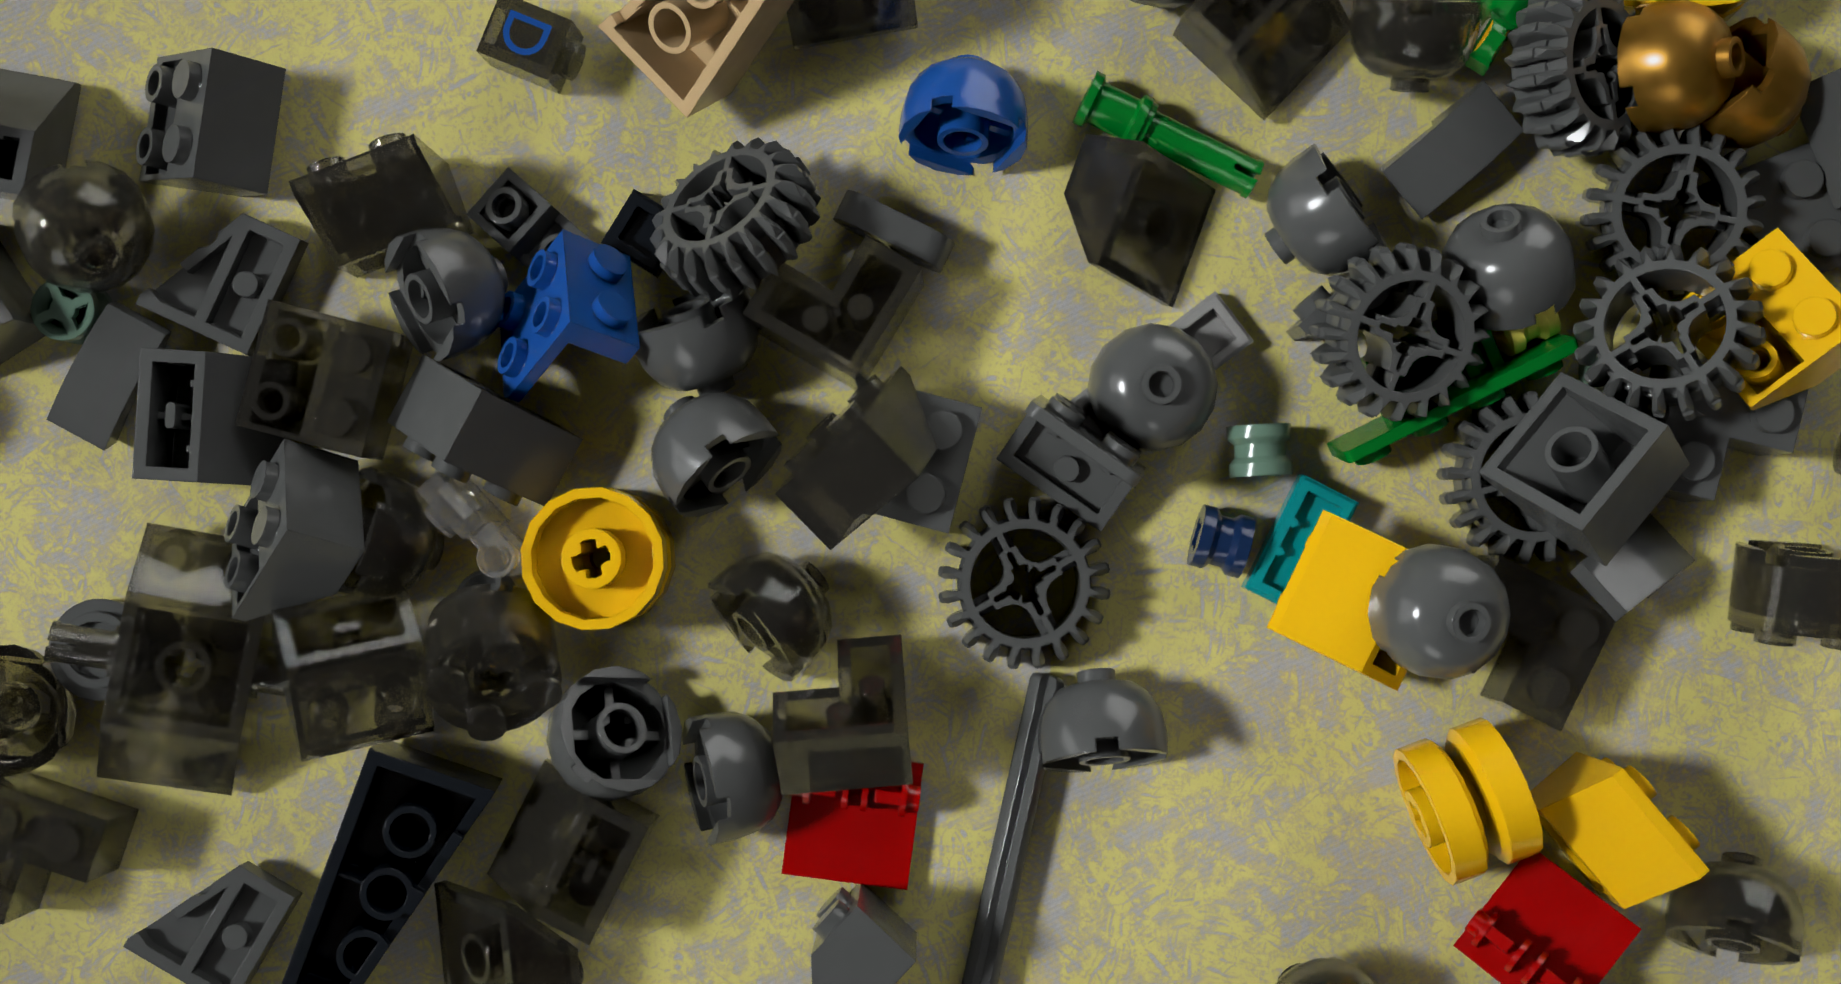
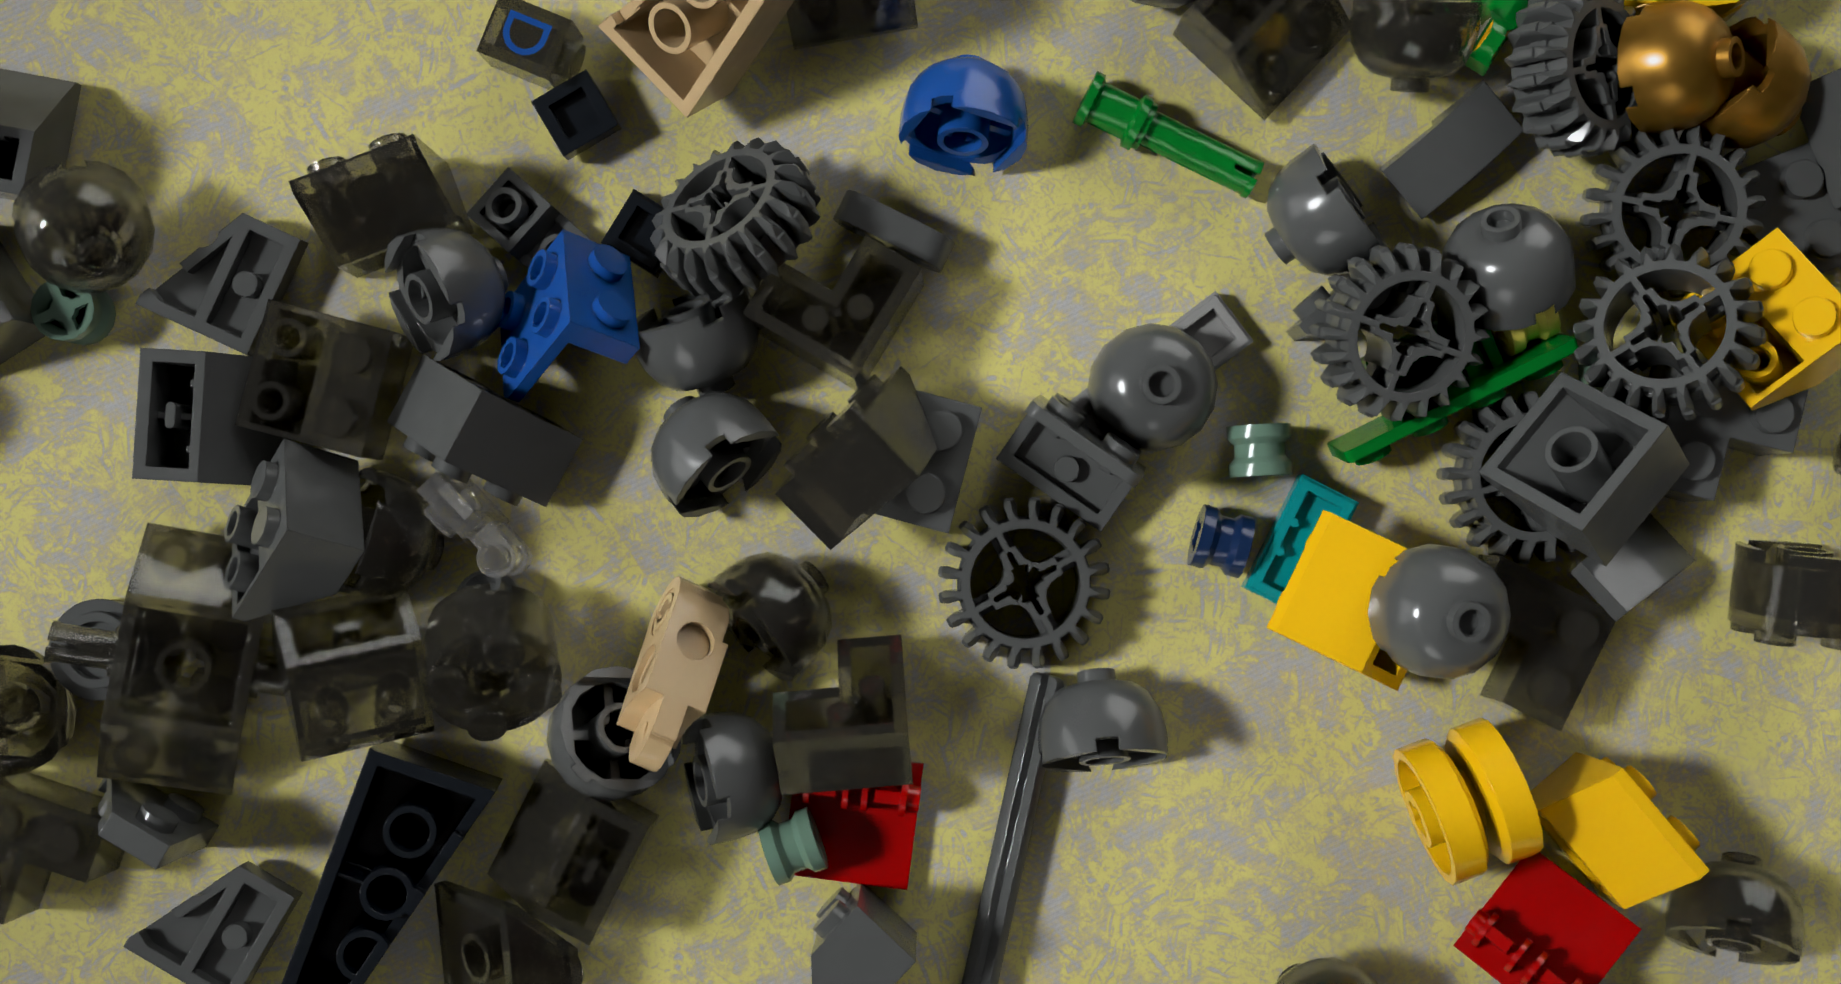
(105, 375): dark grey slope -> none
(152, 823): none -> dark grey wing
(211, 122): dark grey slope -> none
(561, 566): yellow wheel -> none
(576, 114): none -> black plate
(674, 671): none -> tan piece
(793, 846): none -> sand green wheel
(1137, 213): clear smoke slope -> none

